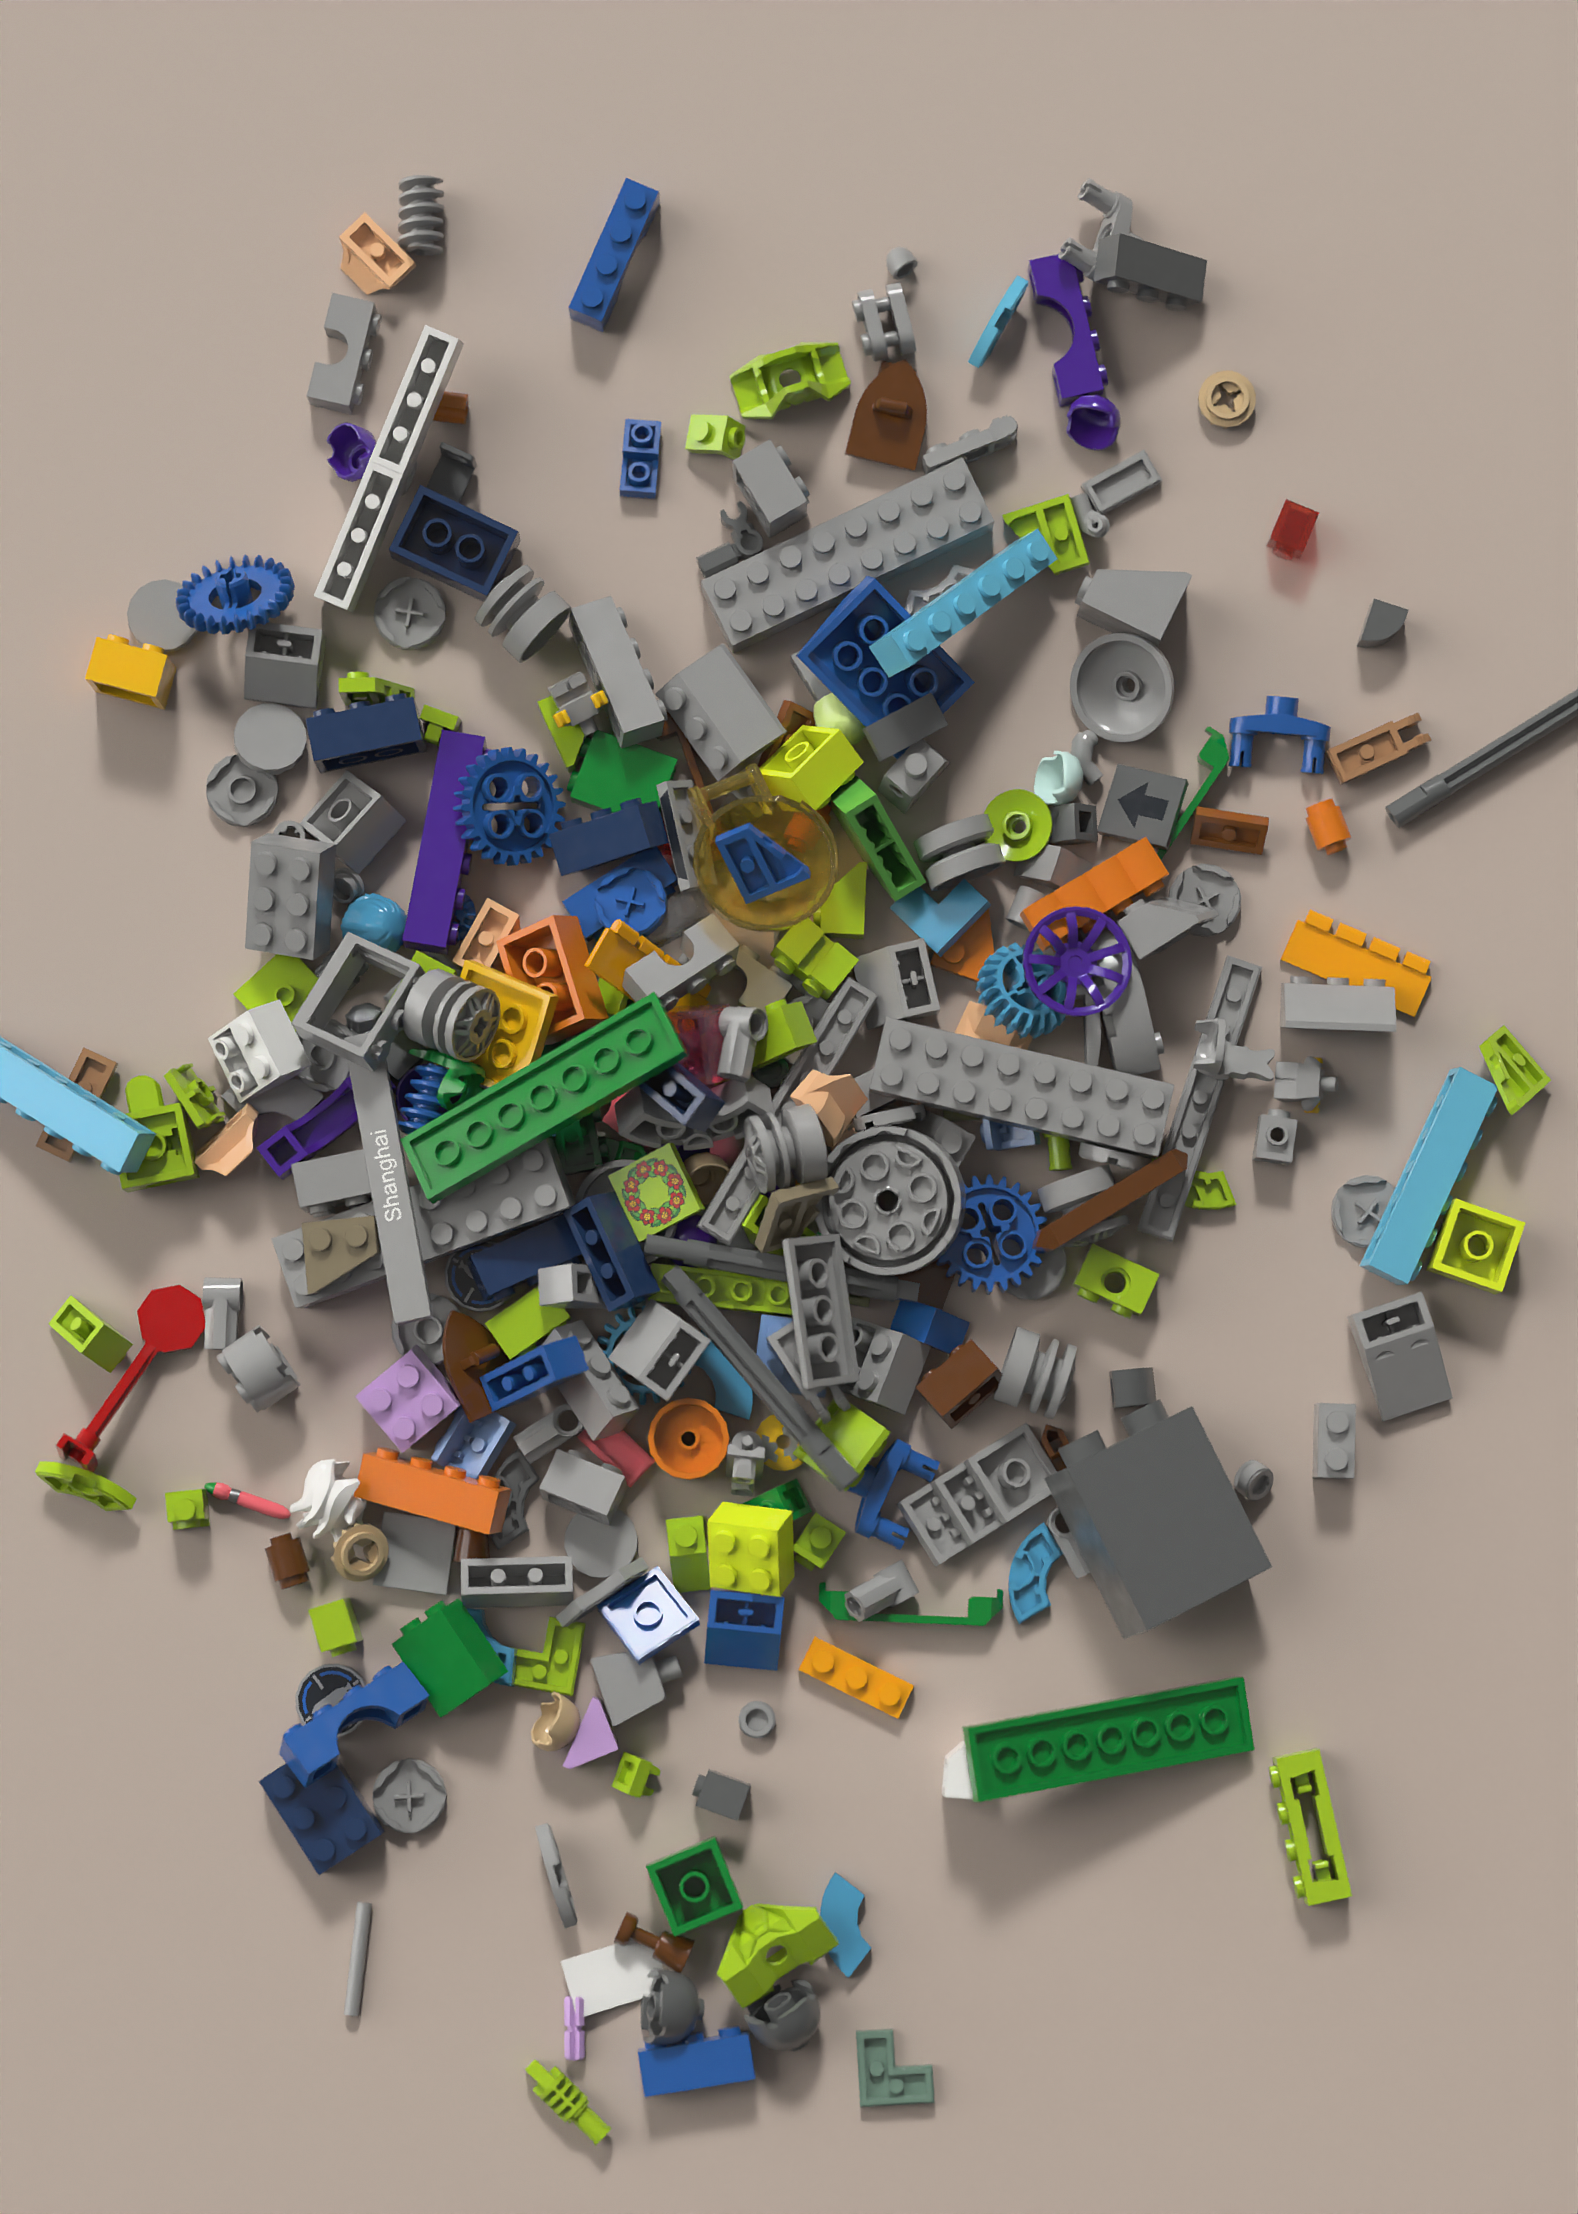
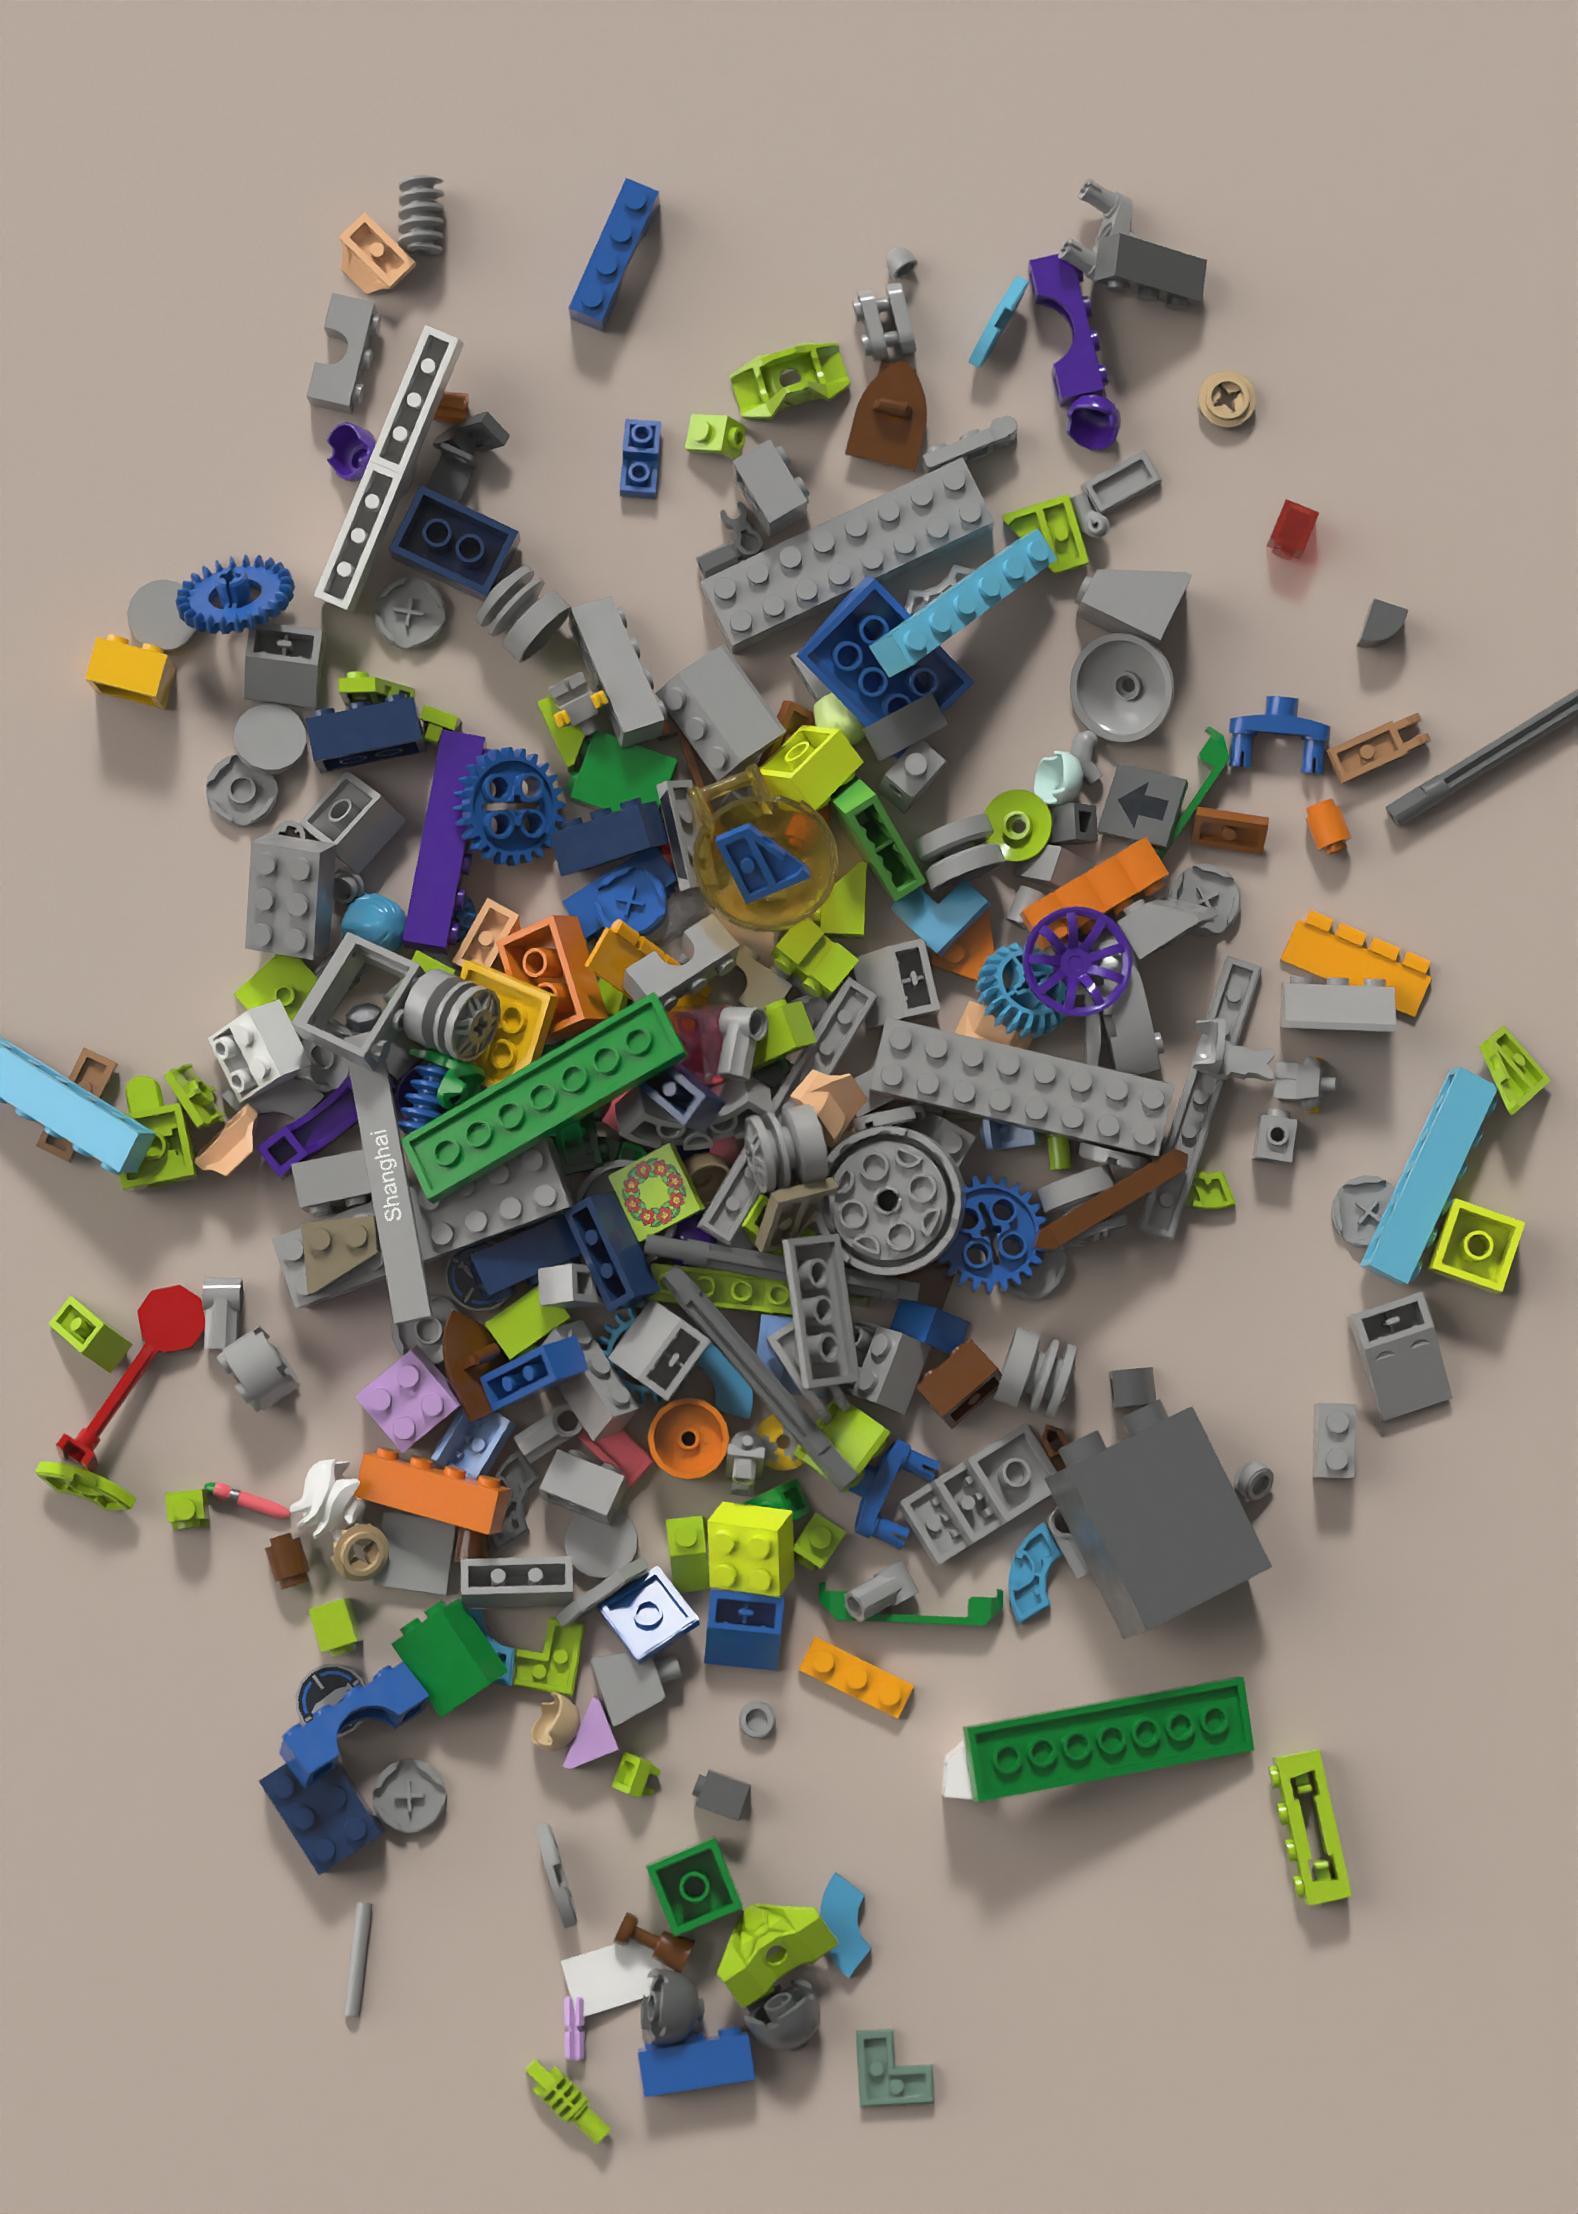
(474, 434): none -> dark grey slope
(1137, 1281): lime brick -> none

